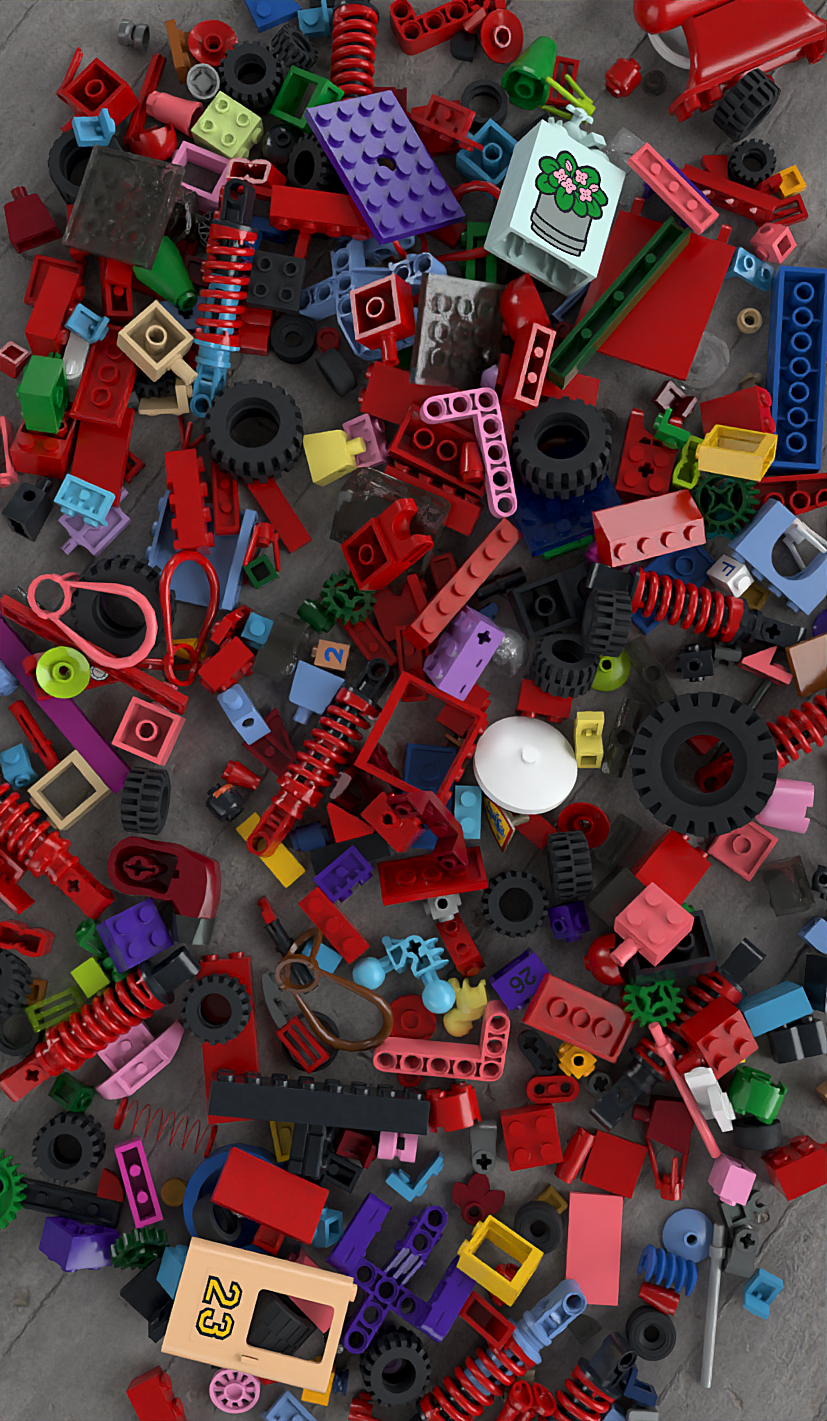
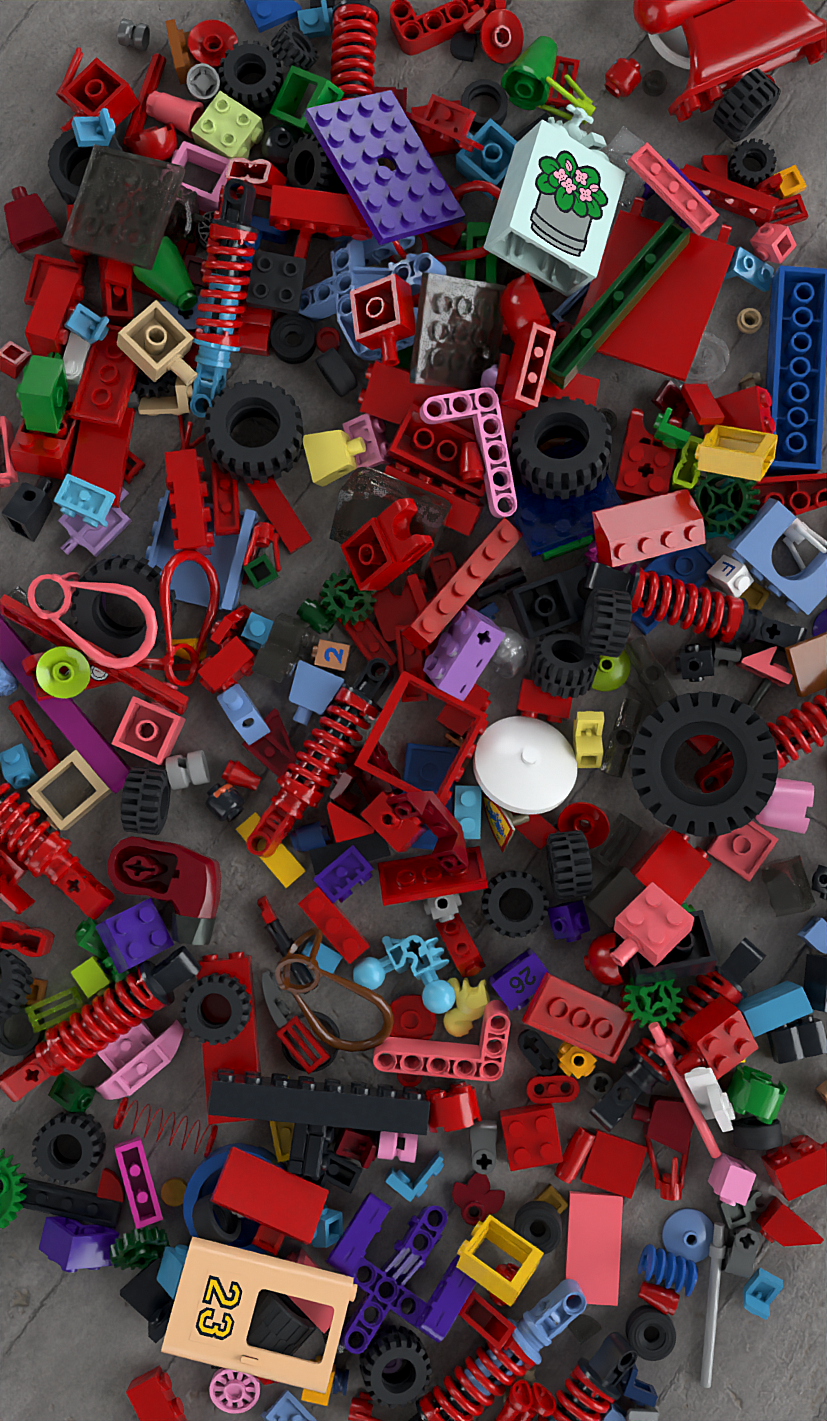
(188, 769): none -> light grey wheel
(702, 404): none -> red tile
(785, 1226): none -> red slope

